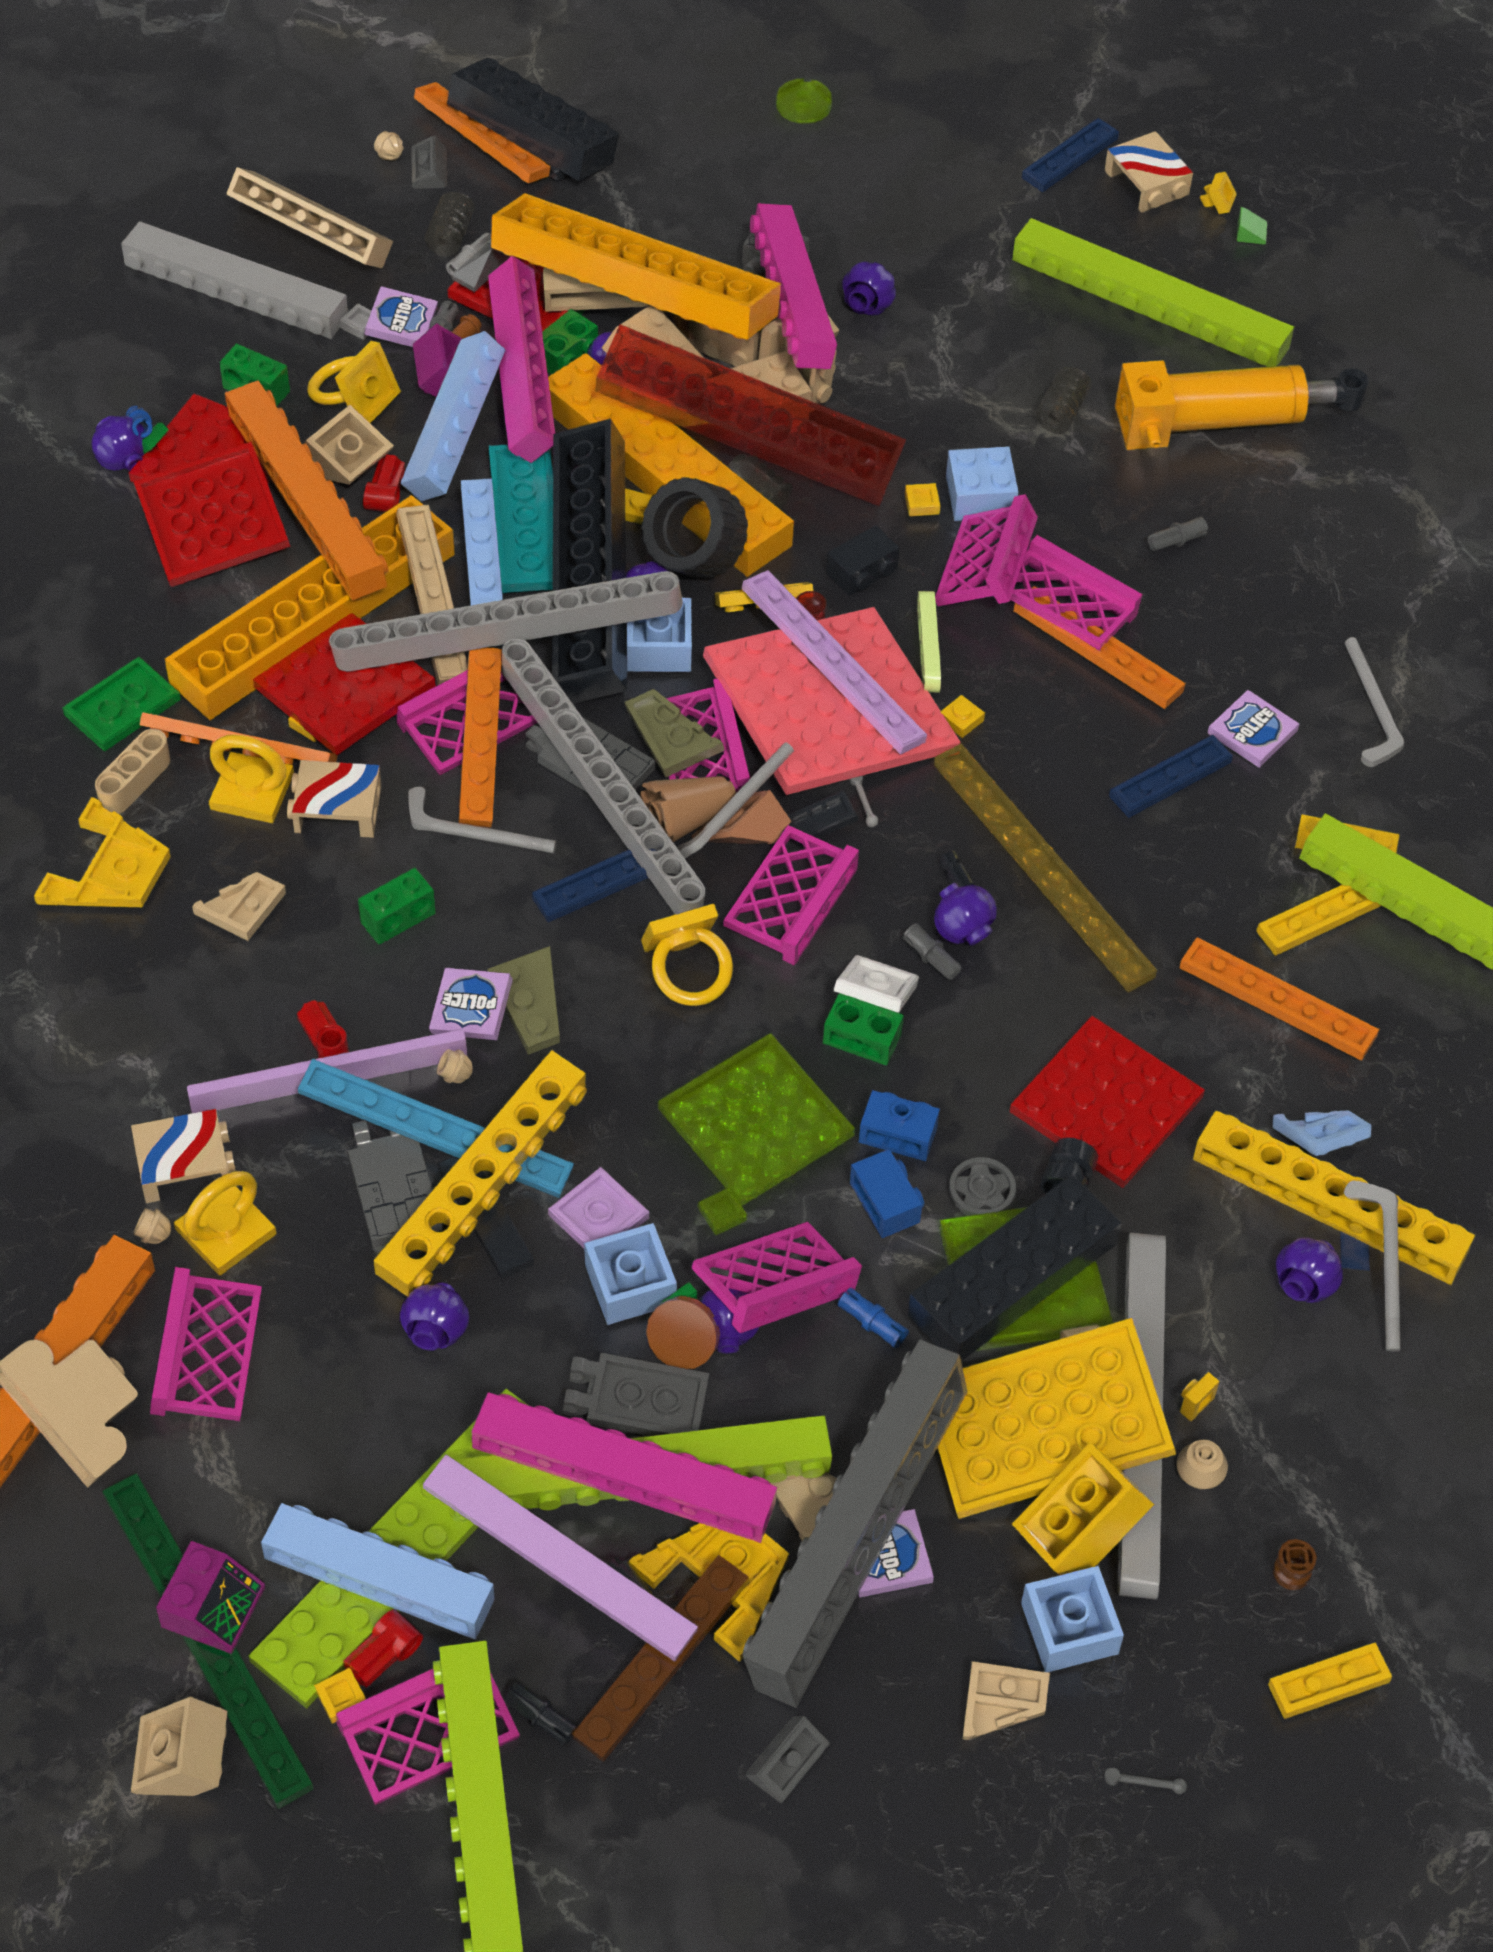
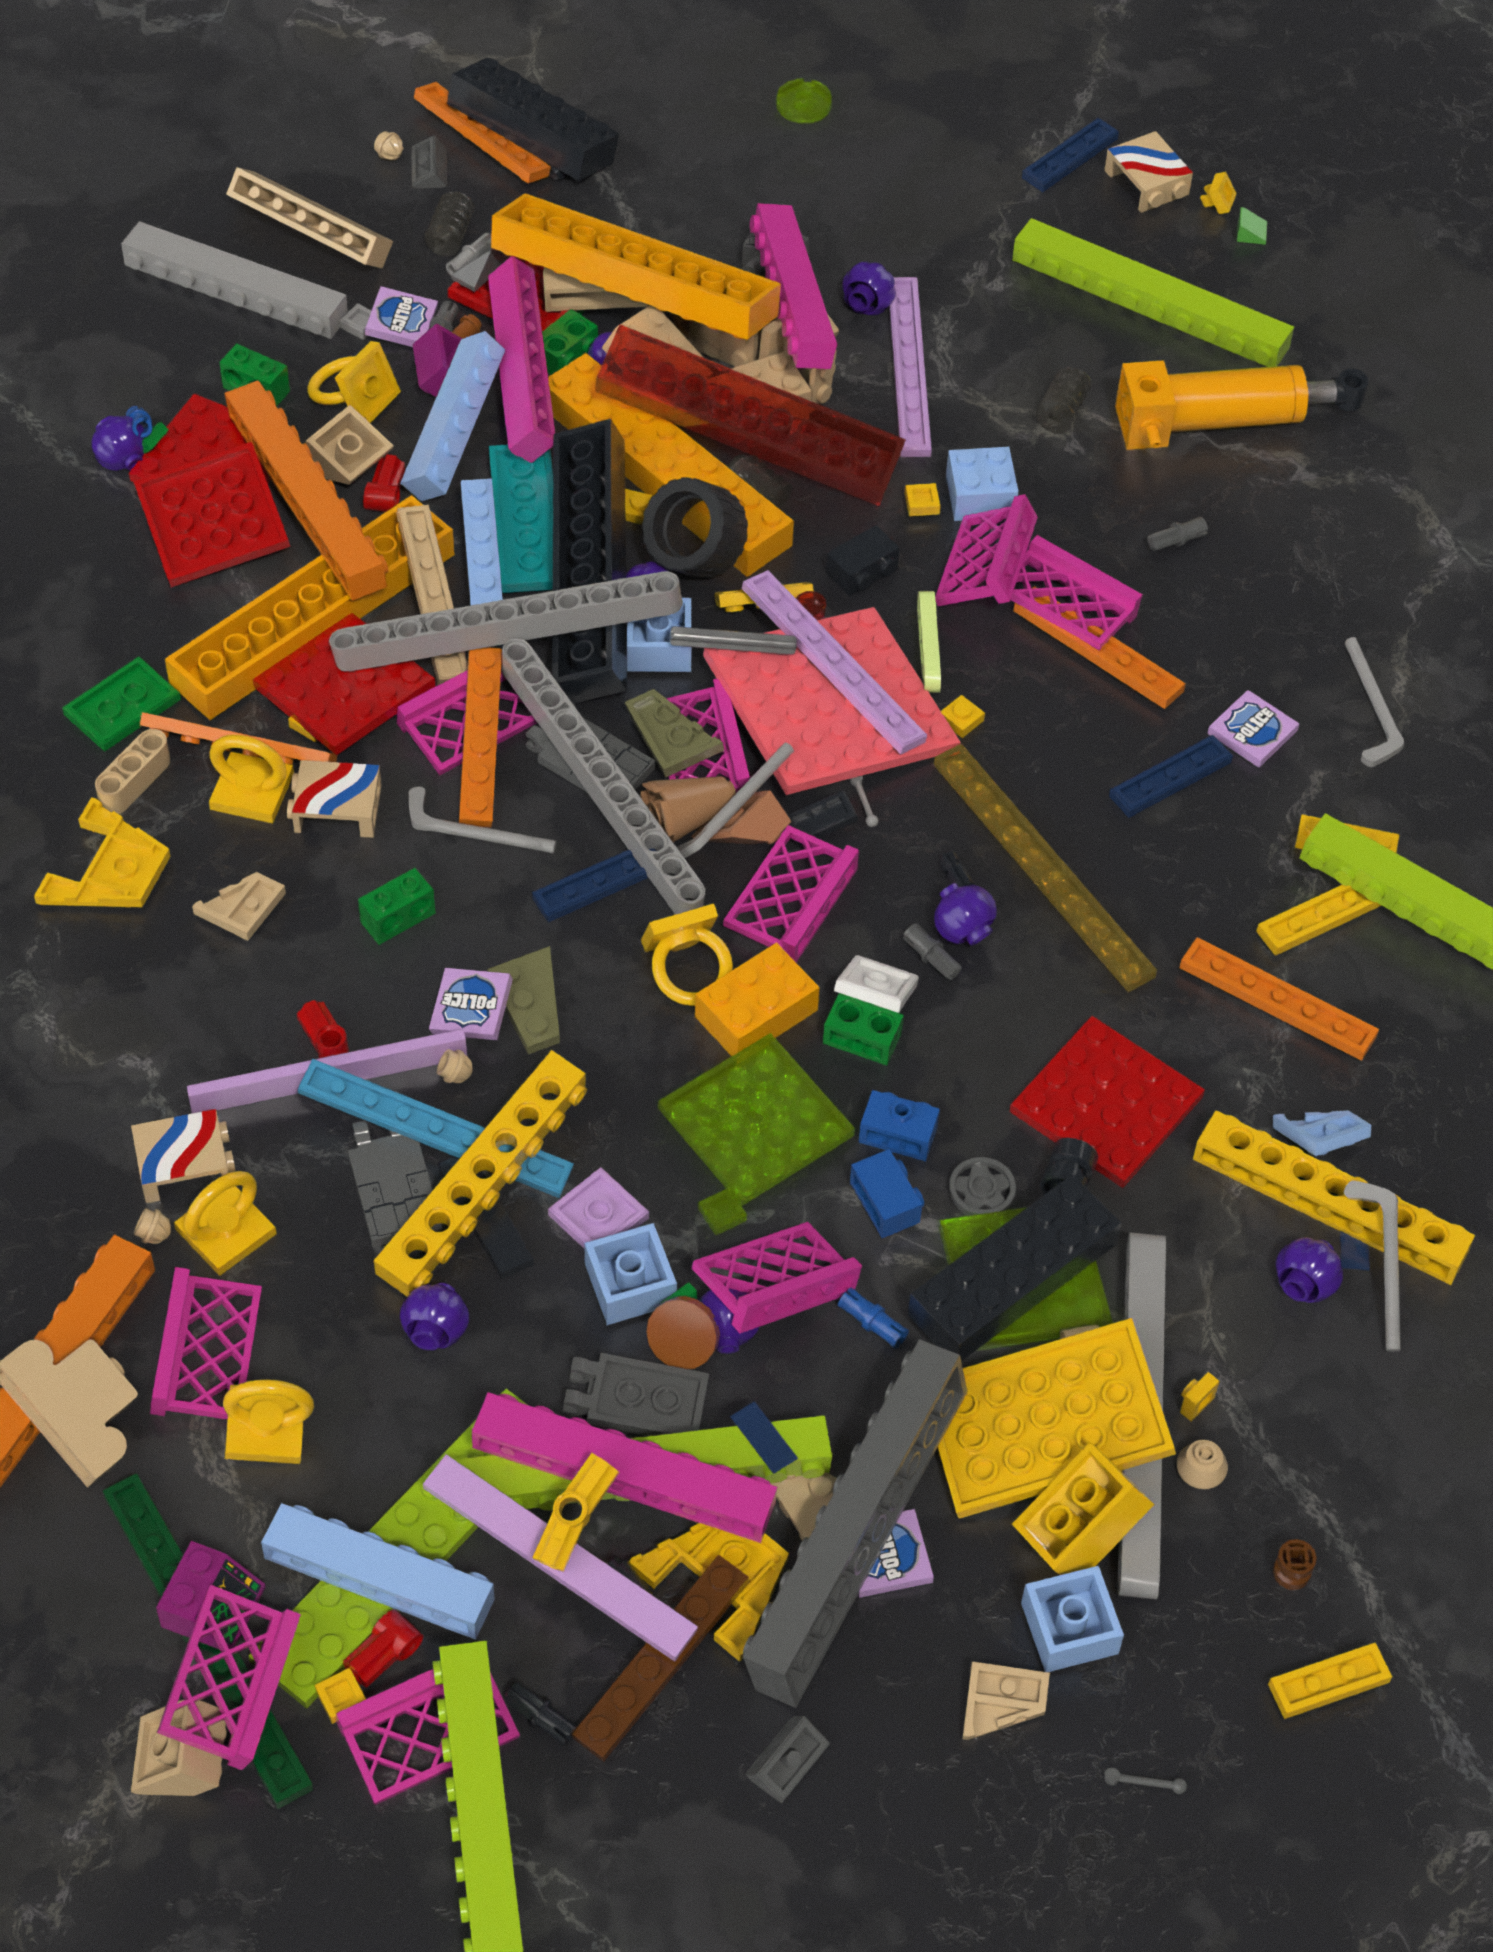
(261, 1687): none -> dark pink fence
(266, 1421): none -> yellow tile
(561, 1534): none -> yellow piece
(733, 640): none -> dark grey axle
(756, 1000): none -> light orange brick
(764, 1437): none -> dark blue sticker
(909, 369): none -> lavender tile

